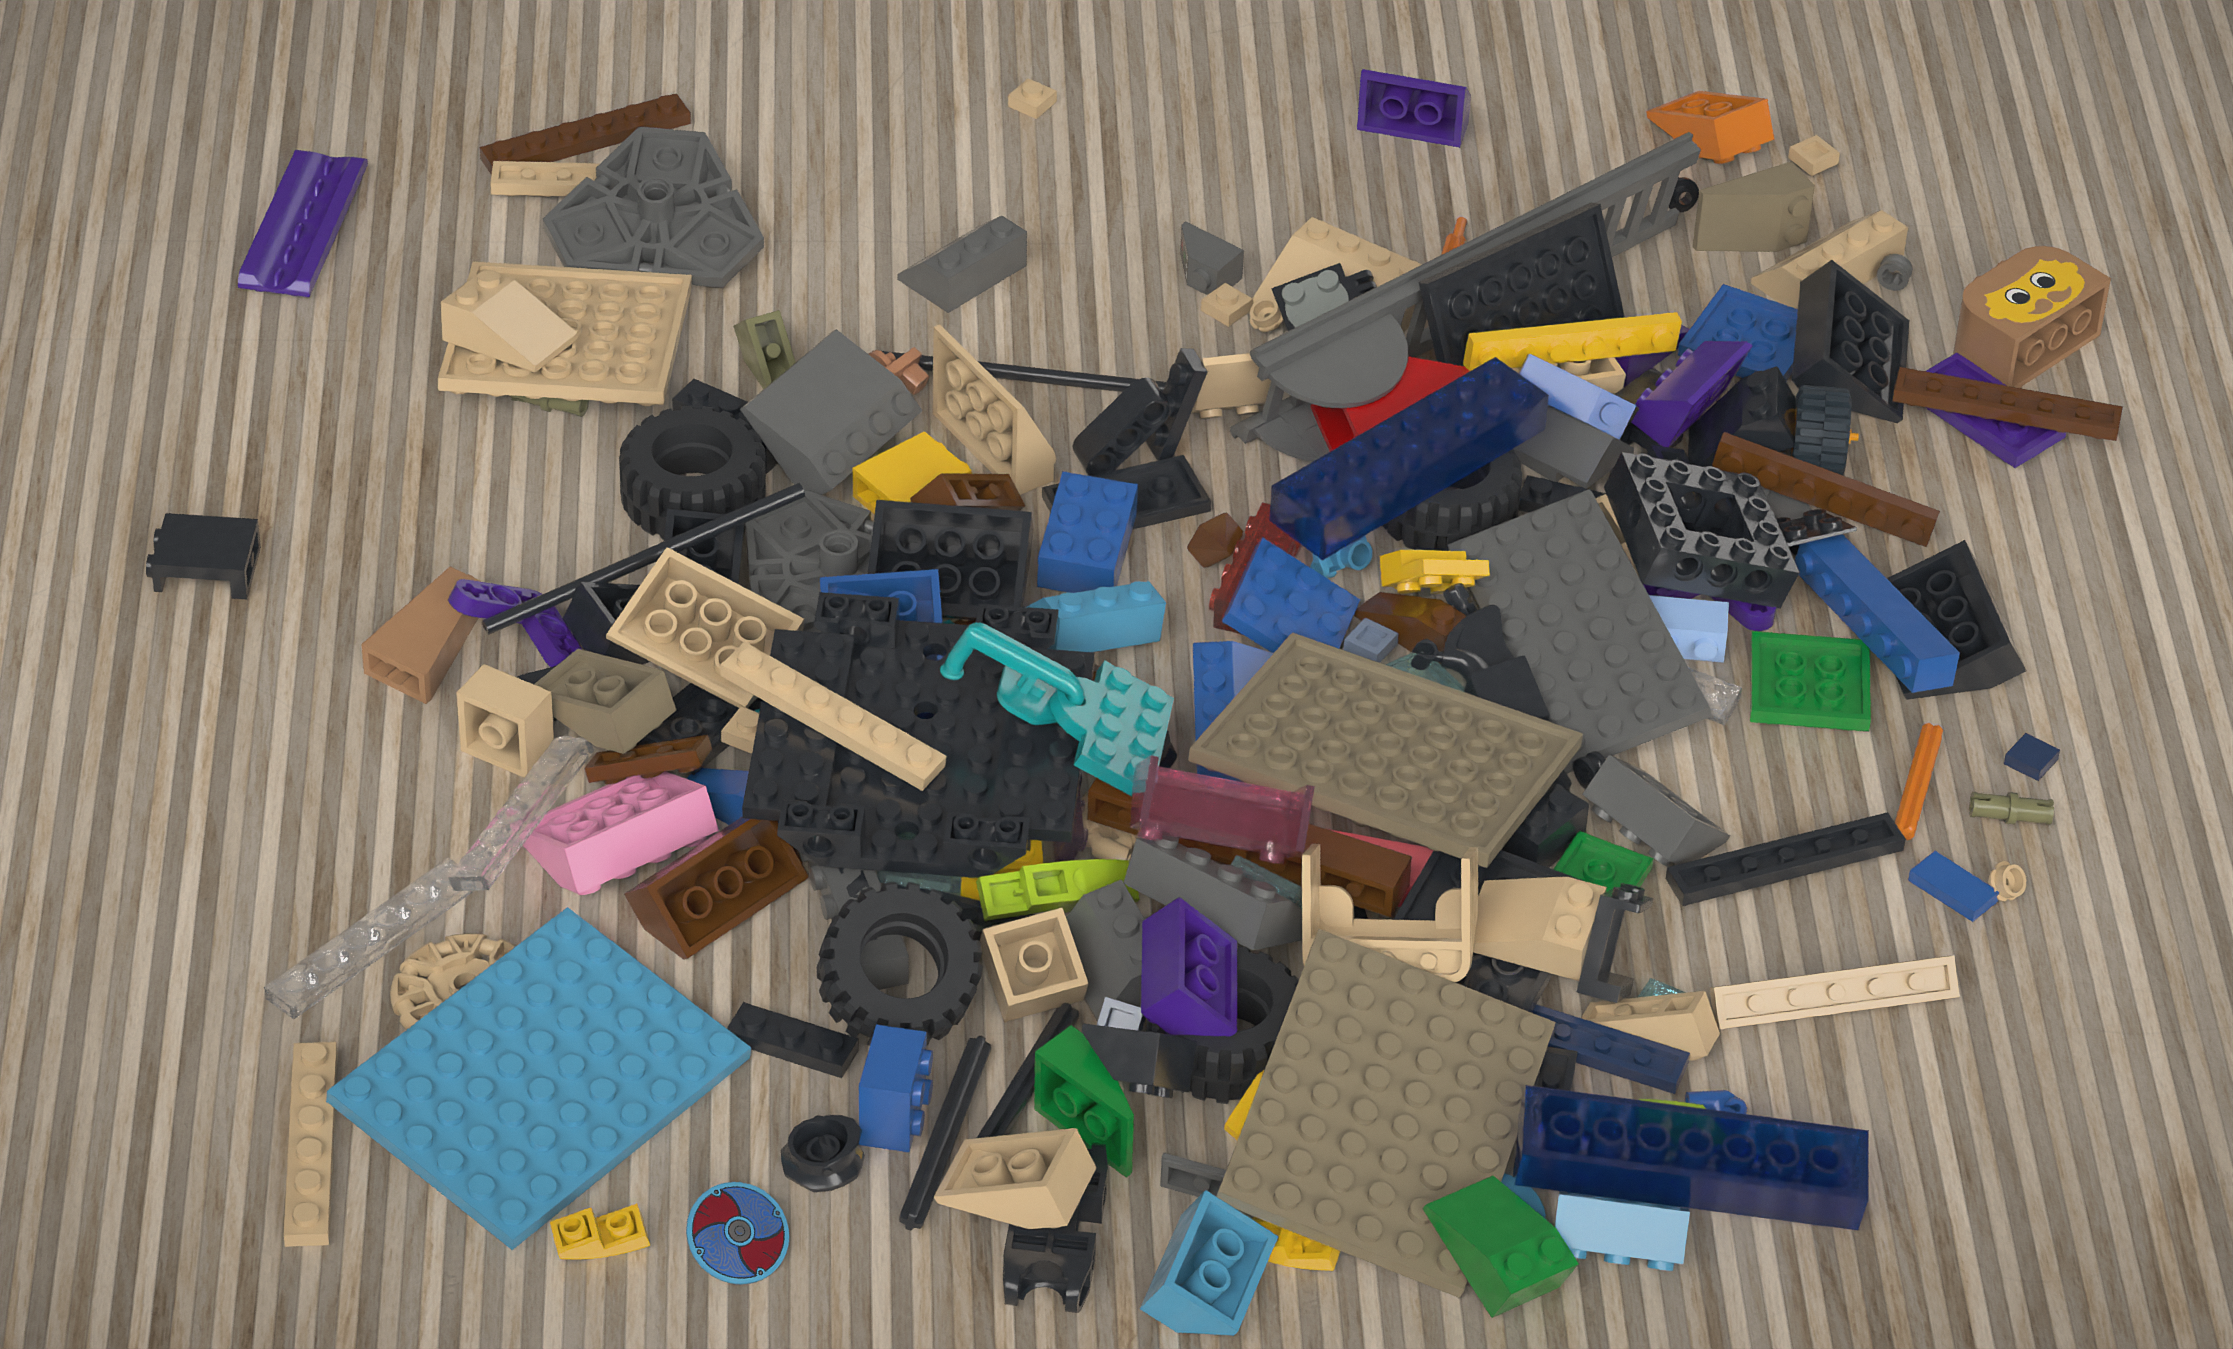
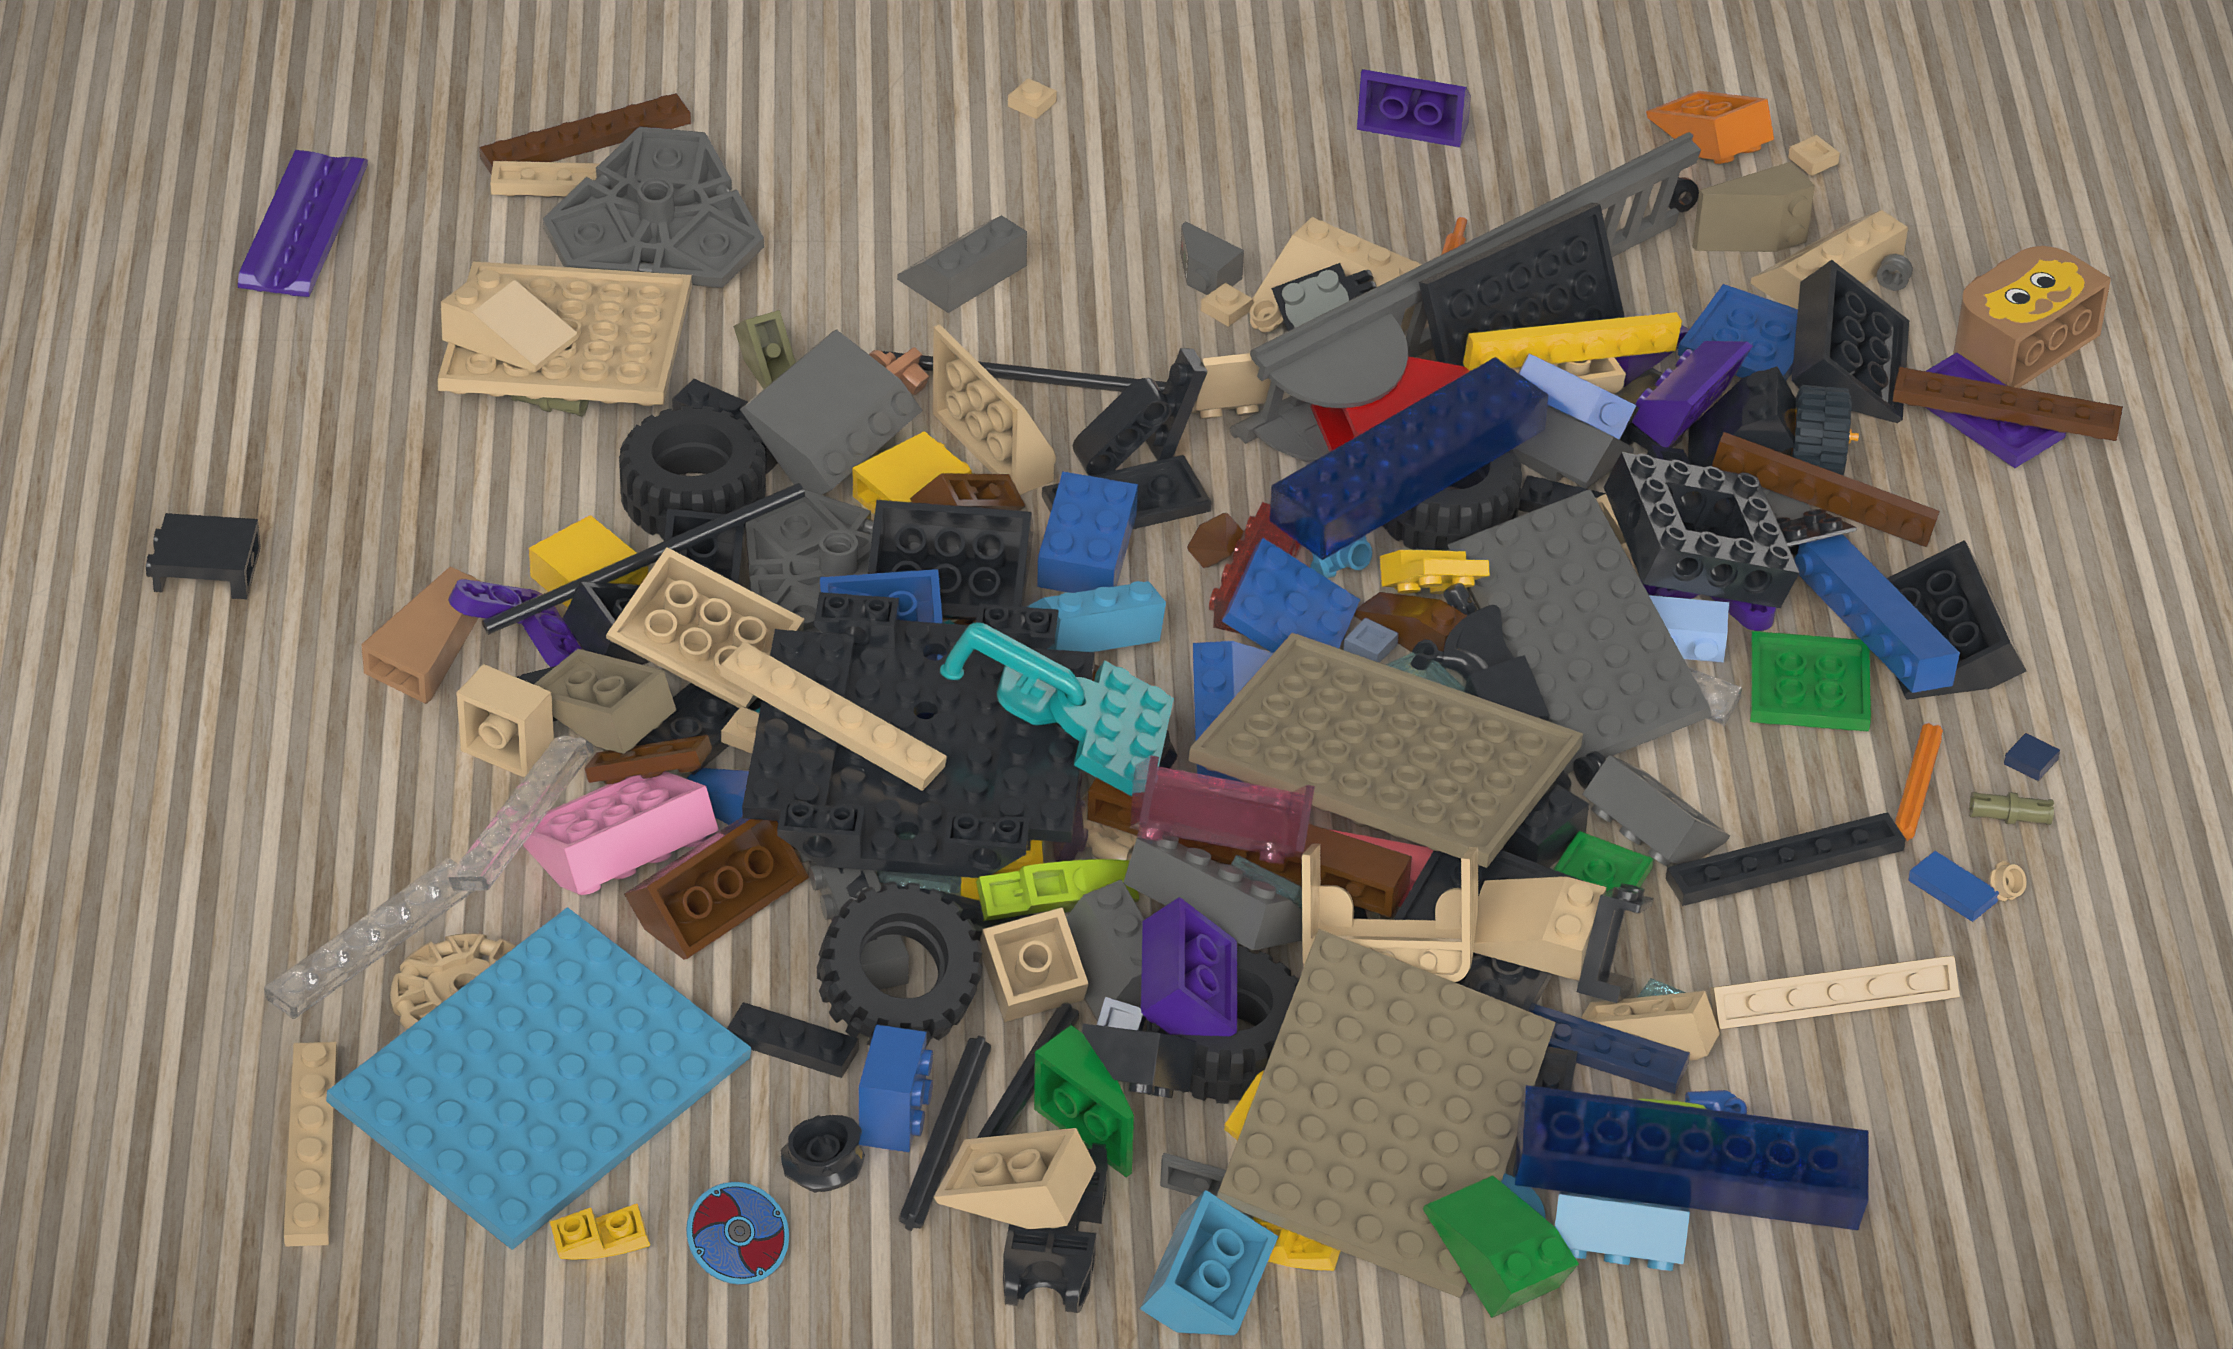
(578, 552): none -> yellow brick

